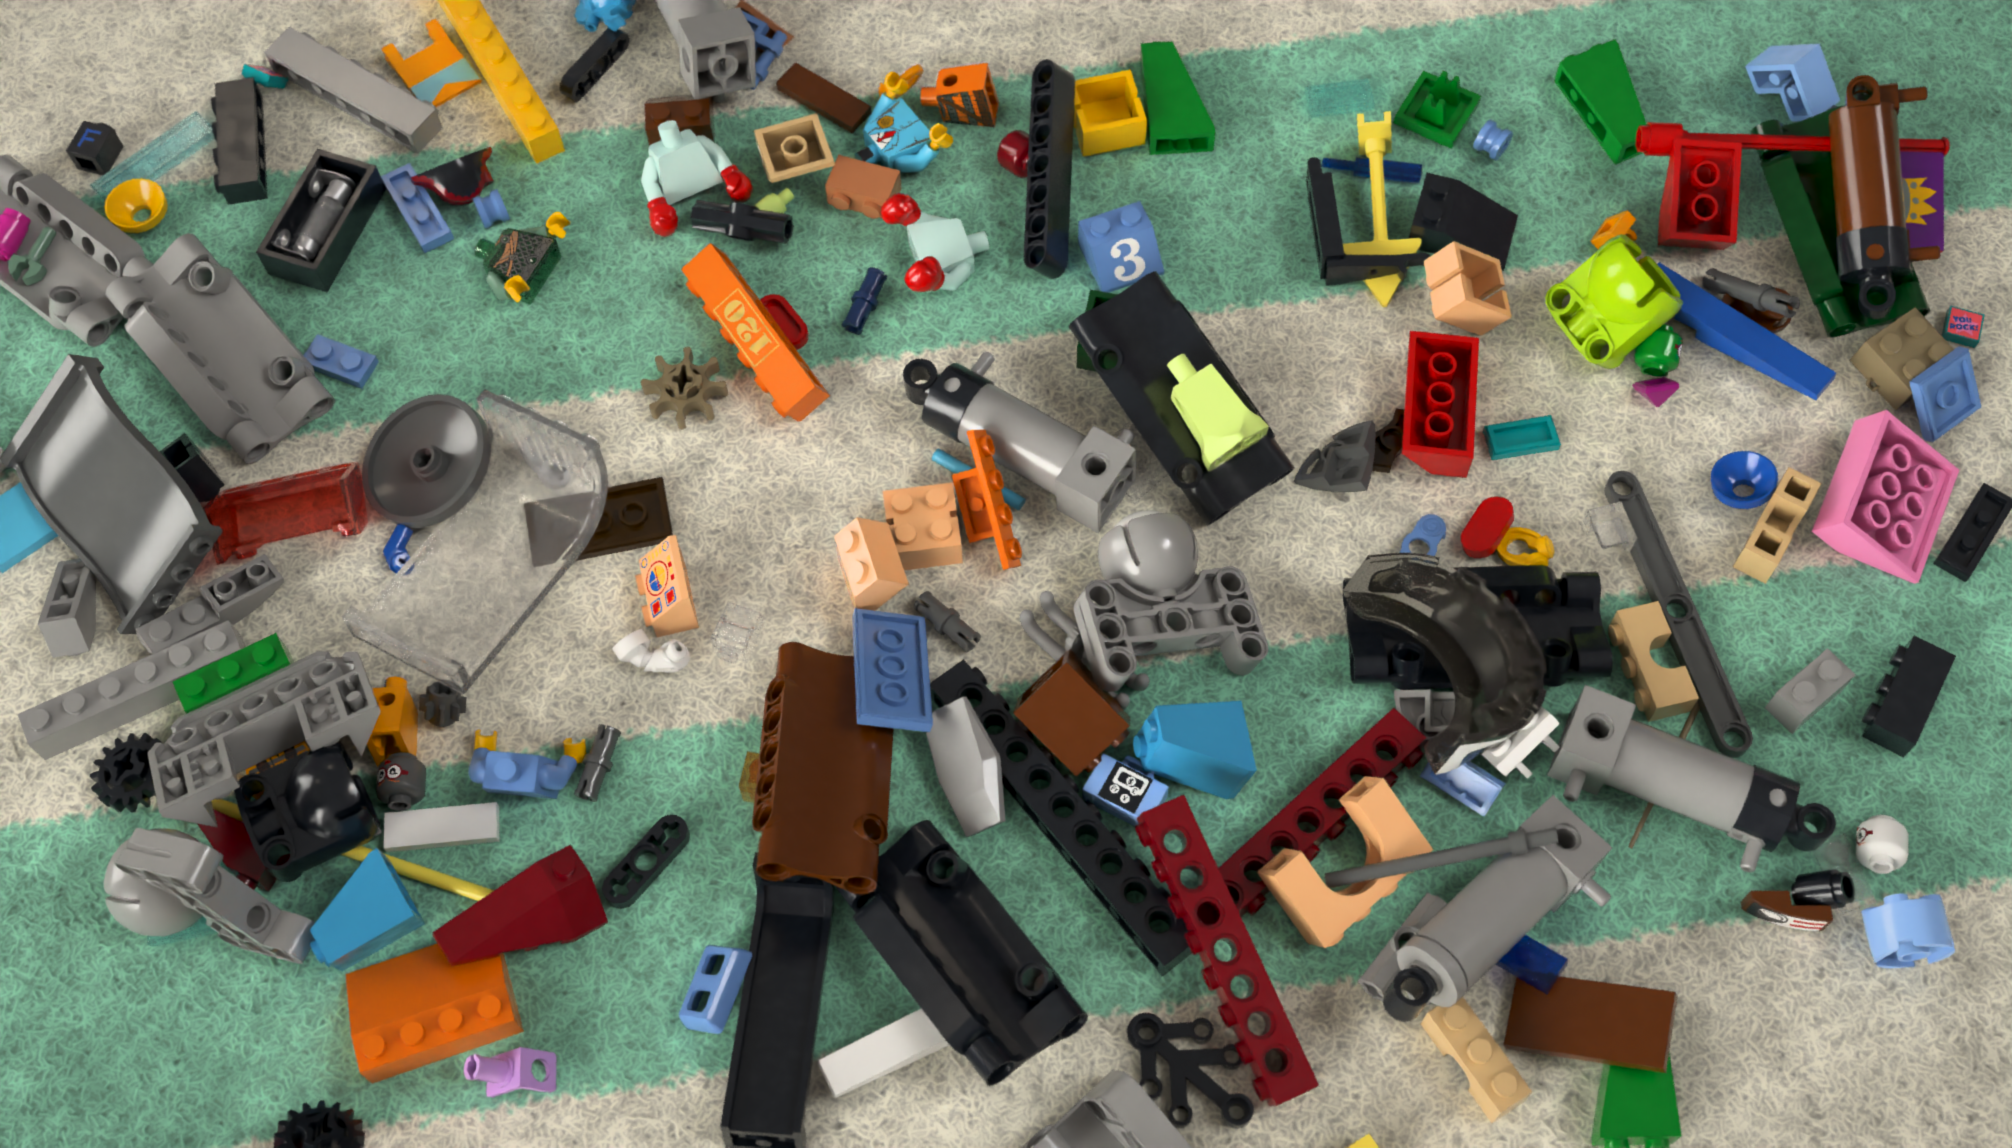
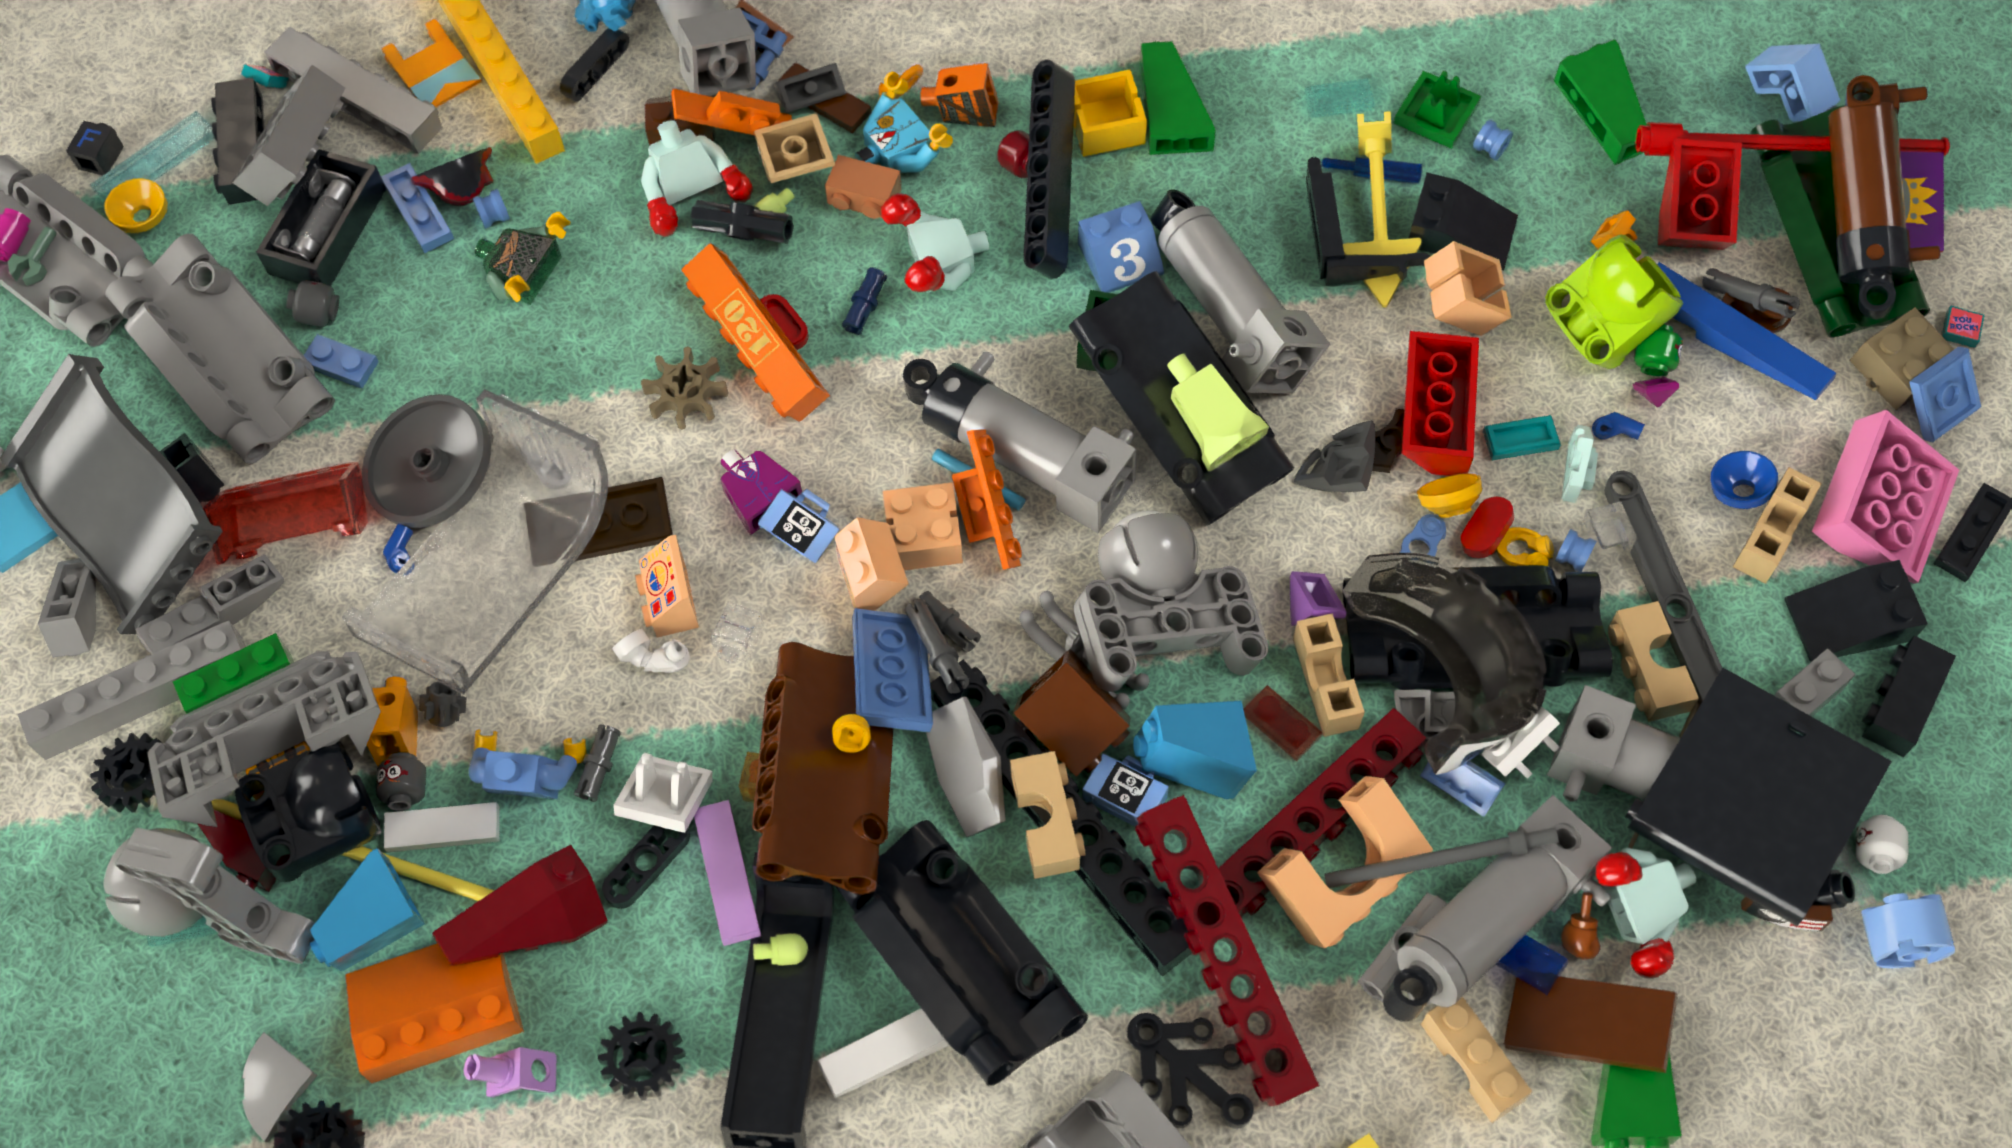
(272, 1085): none -> light grey brick
(291, 136): none -> light grey brick
(313, 303): none -> dark grey head
(632, 1068): none -> black gear
(663, 793): none -> white plate
(722, 989): medium blue piece -> none
(726, 873): none -> lavender tile
(727, 111): none -> orange bracket
(754, 484): none -> magenta torso
(782, 949): none -> yellowish green cylinder
(800, 524): none -> piece
(810, 88): none -> dark grey slope
(851, 733): none -> yellow tile
(942, 656): none -> dark grey pin
(1040, 782): none -> tan arch
(1269, 345): none -> light grey piece
(1282, 723): none -> clear red plate
(1313, 597): none -> medium lavender slope
(1332, 695): none -> tan arch
(1451, 494): none -> yellow piece
(1575, 550): none -> medium blue wheel
(1580, 464): none -> light aqua plate
(1580, 932): none -> dark orange piece
(1615, 424): none -> blue arm
(1646, 904): none -> light aqua torso
(1758, 798): none -> black door
(1857, 611): none -> black slope

